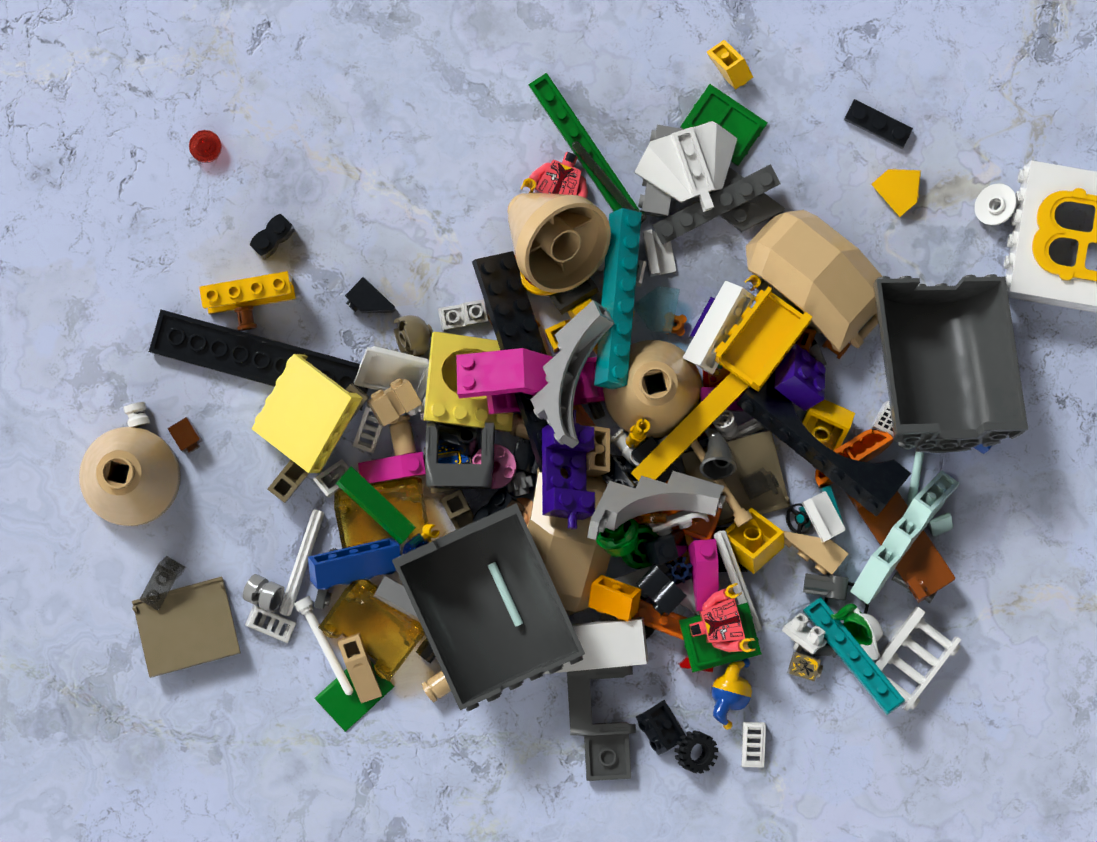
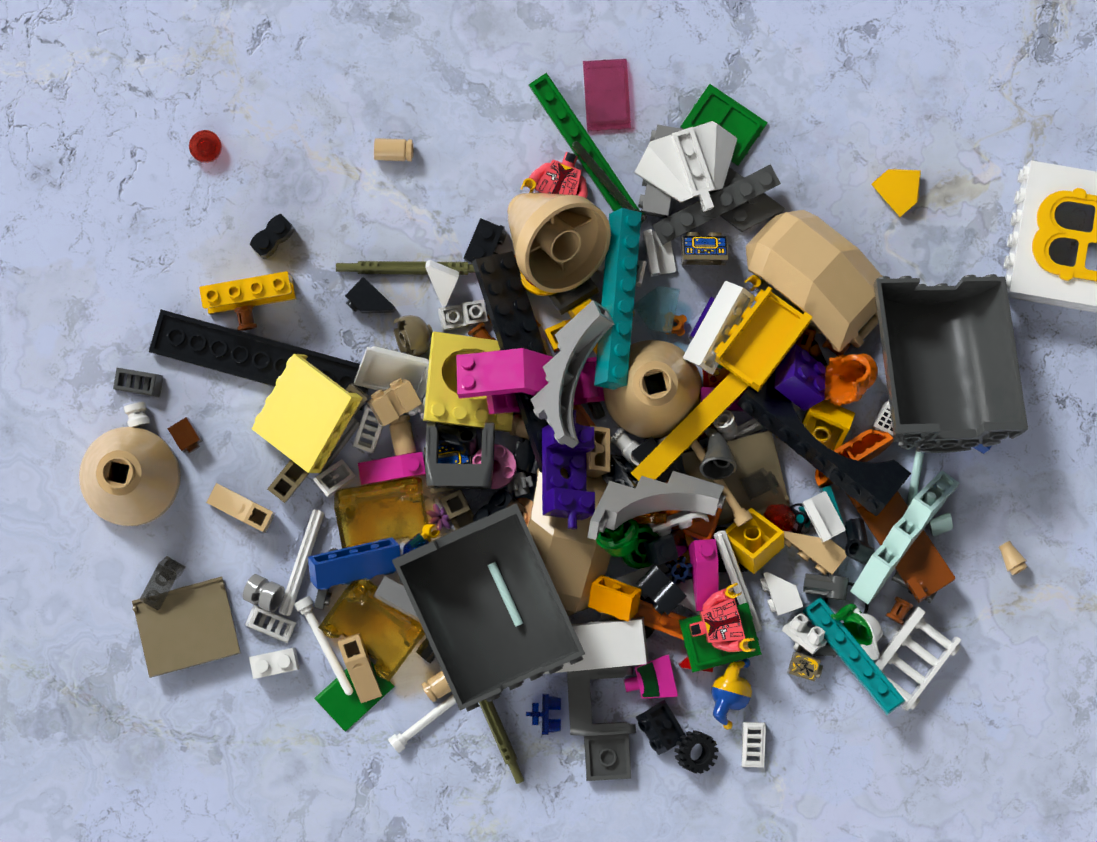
(152, 382): none -> dark grey slope
(241, 508): none -> tan slope
(274, 663): none -> white brick
(347, 434): none -> light grey axle
(375, 505): green tile -> none
(393, 149): none -> tan piece
(399, 267): none -> olive axle
(400, 740): none -> white piece
(439, 517): none -> medium lavender plant
(443, 280): none -> white slope
(480, 332): none -> dark orange bush
(485, 240): none -> black bracket
(501, 739): none -> olive axle
(548, 703): none -> clear blue hips
(606, 94): none -> clear pink piece
(637, 433): yellow pin -> none
(653, 679): none -> dark pink torso
(704, 249): none -> slope
(730, 64): yellow slope -> none
(780, 516): none -> clear red plate
(783, 594): none -> white slope
(849, 378): none -> orange hair
(857, 544): none -> black piece
(878, 123): black plate -> none
(895, 609): none -> dark orange bush
(991, 198): white dish -> none
(1012, 558): none -> tan cone

